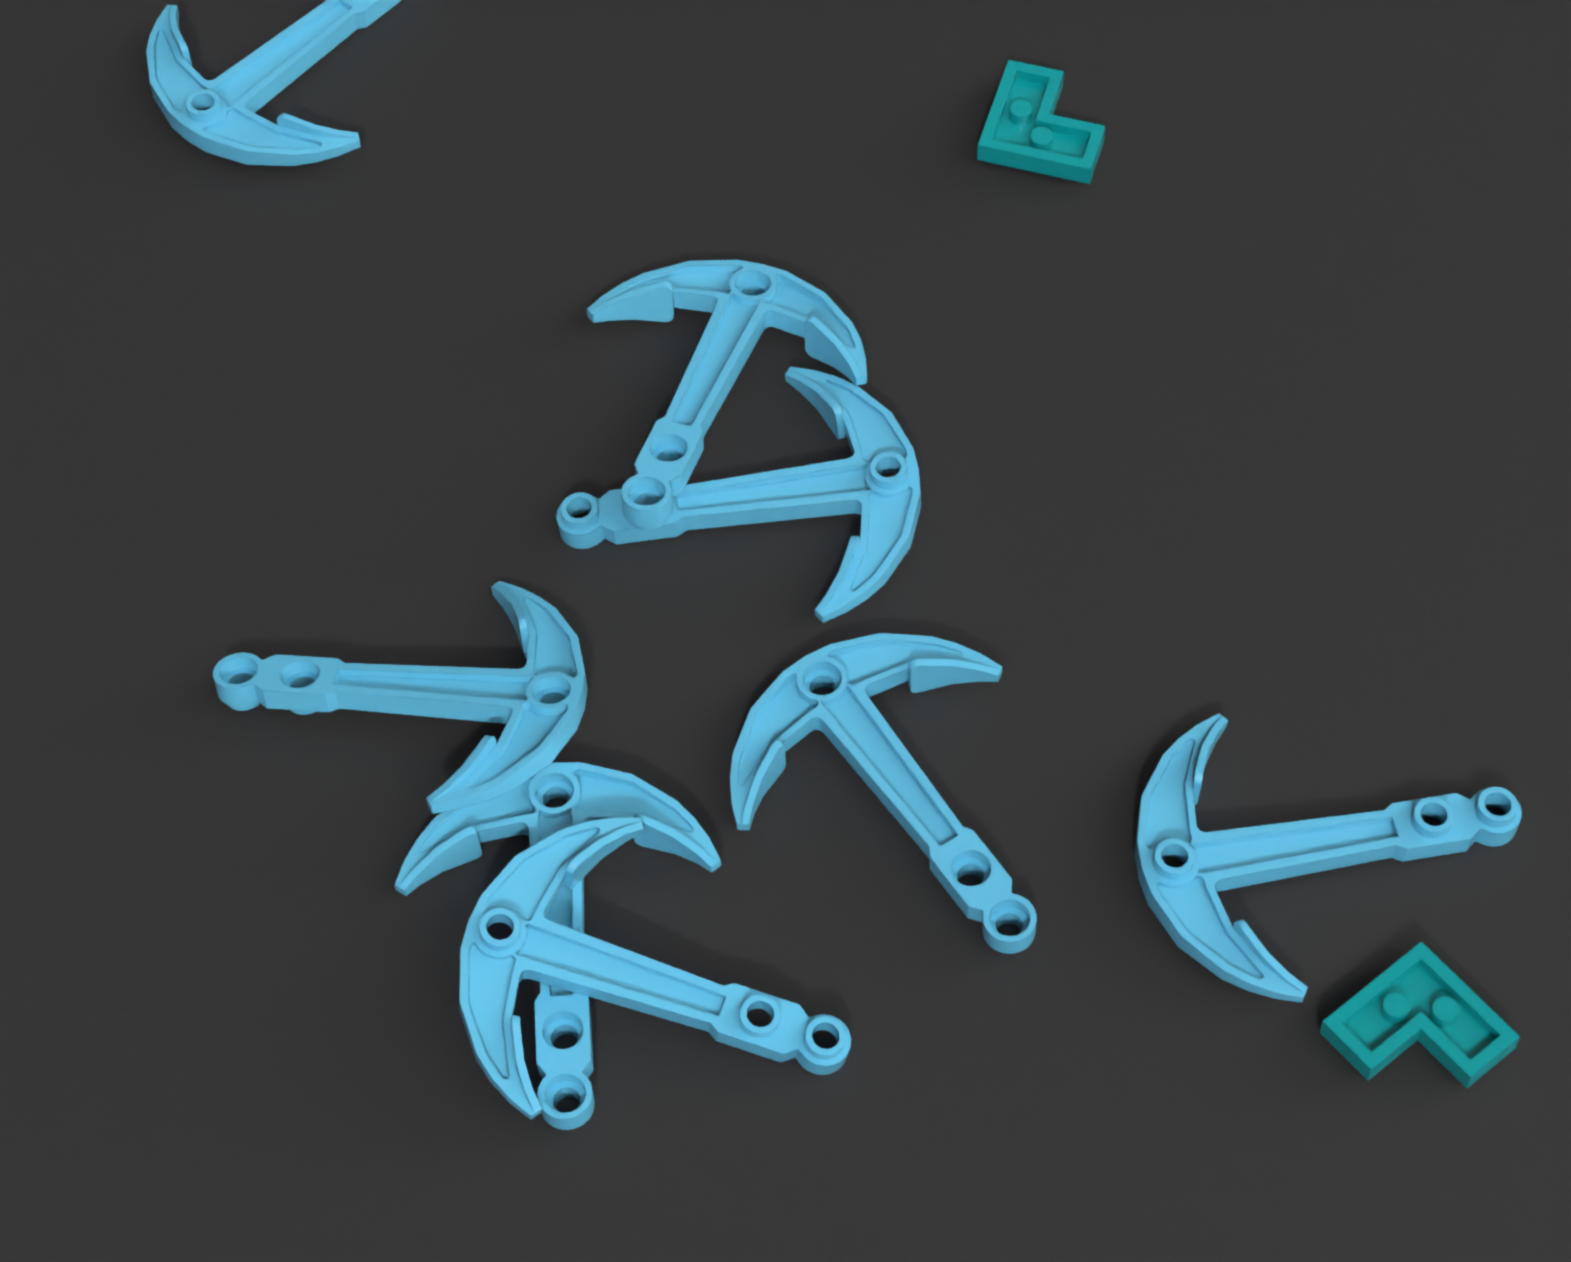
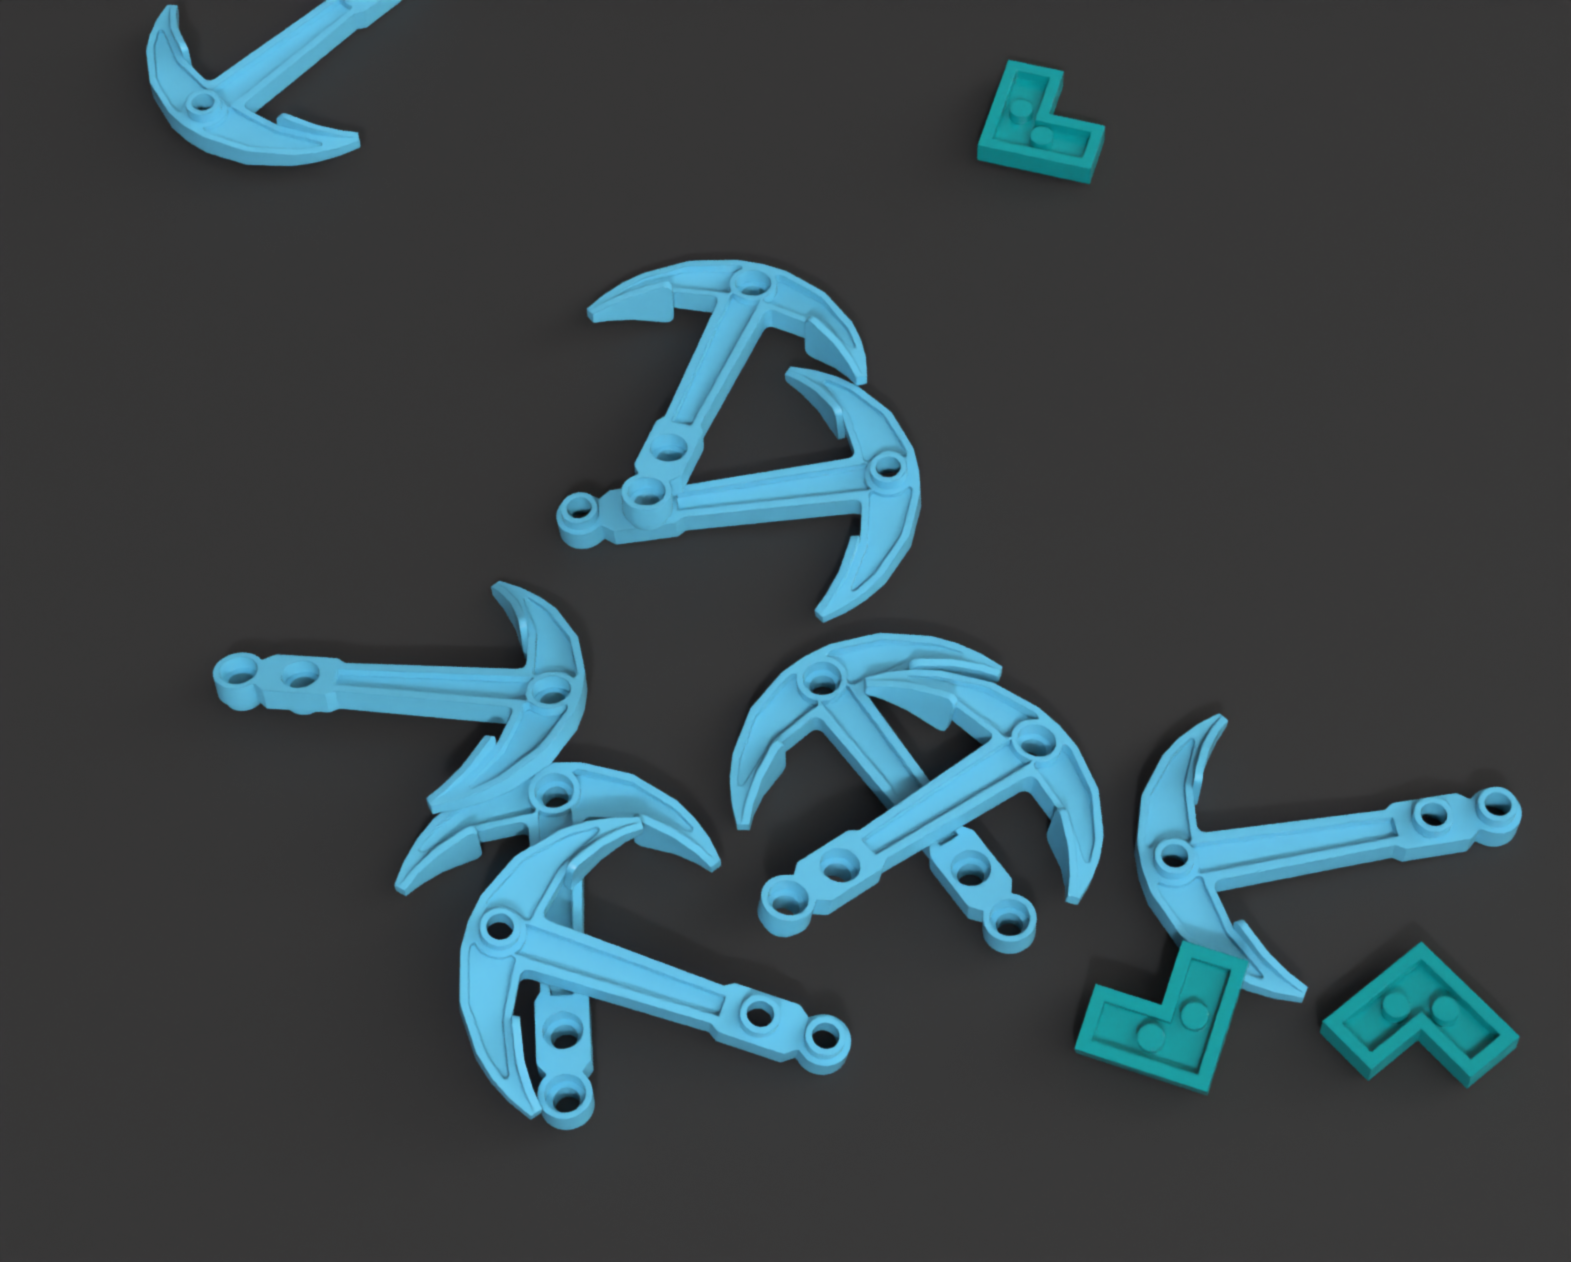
(973, 786): none -> medium azure piece
(1169, 1040): none -> teal plate

